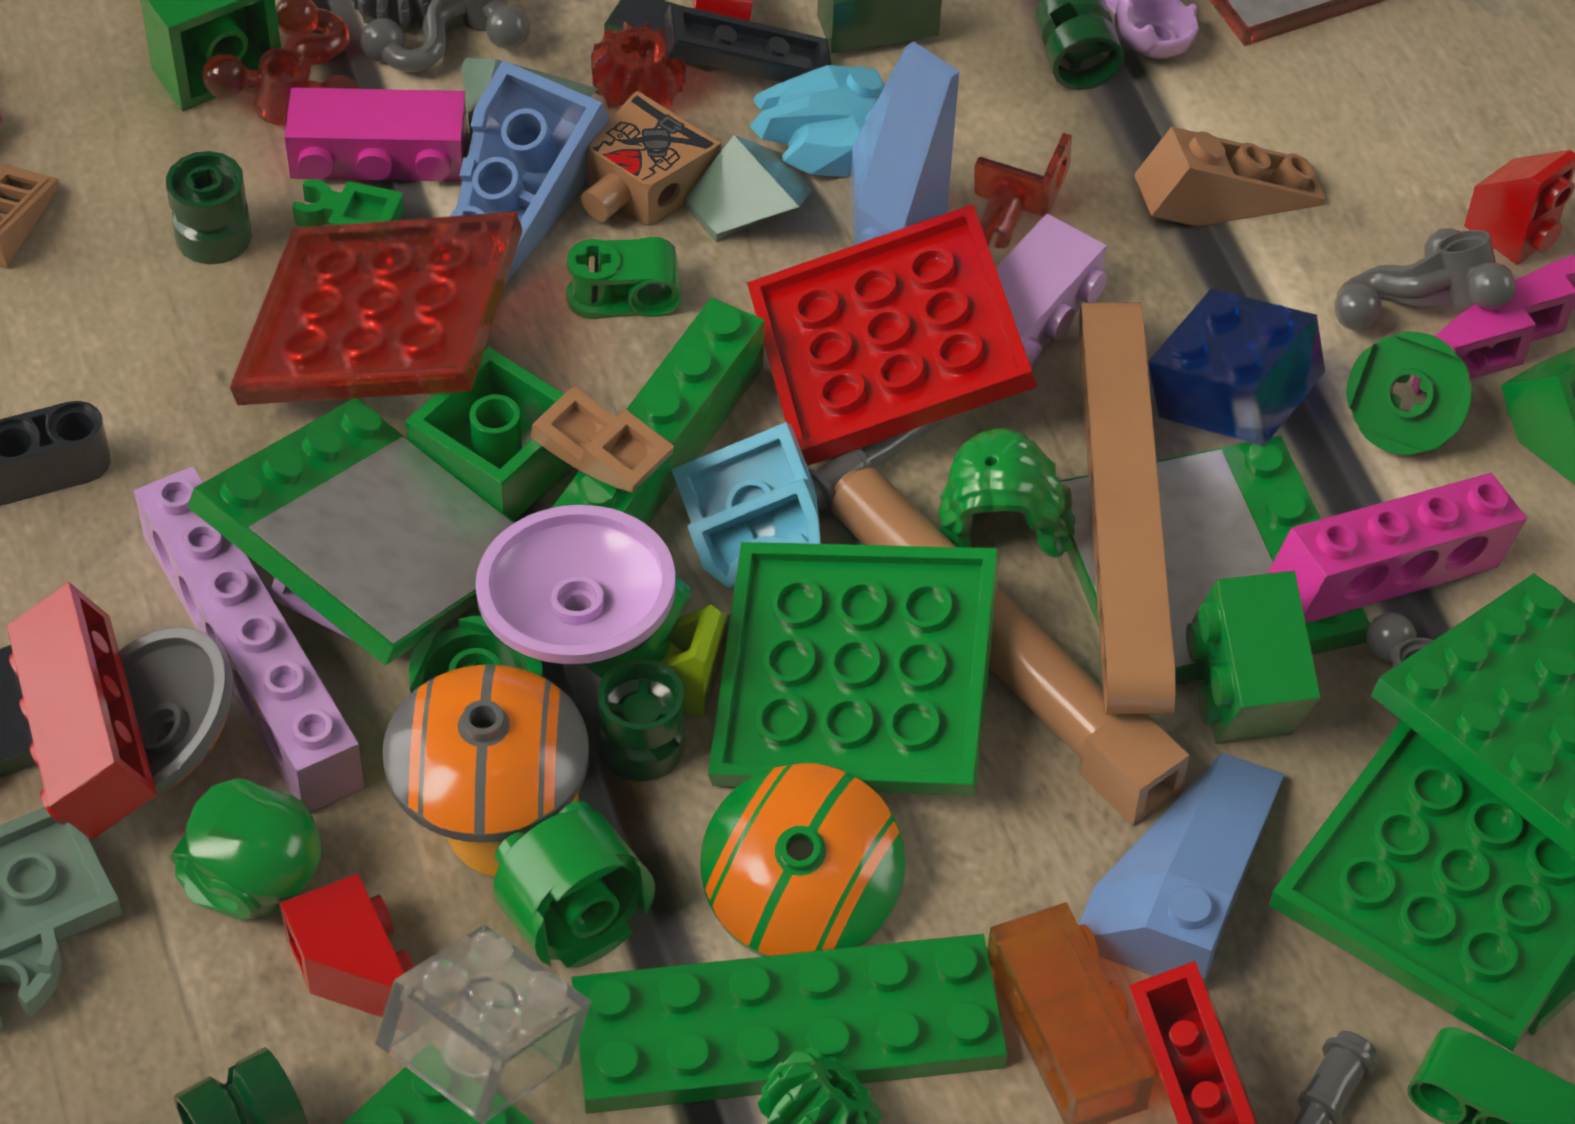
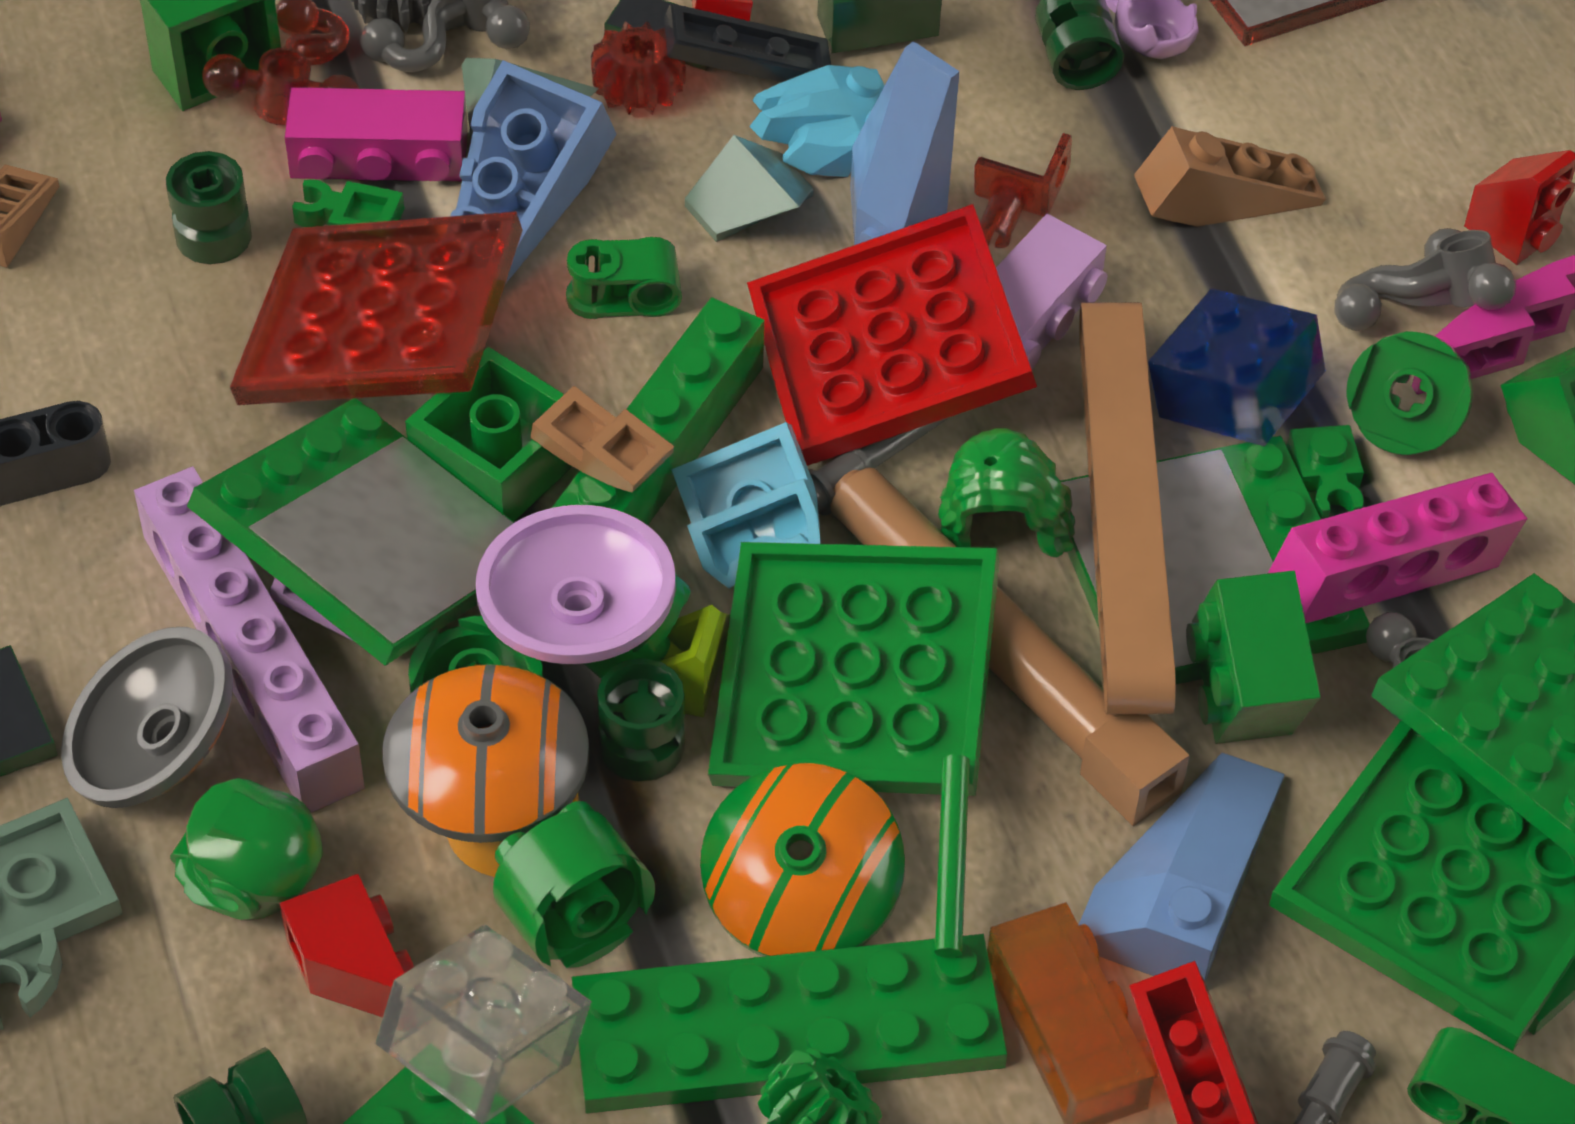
(79, 712): brick -> none
(645, 162): medium nougat torso -> none
(952, 856): none -> green bar
(1328, 465): none -> green plate

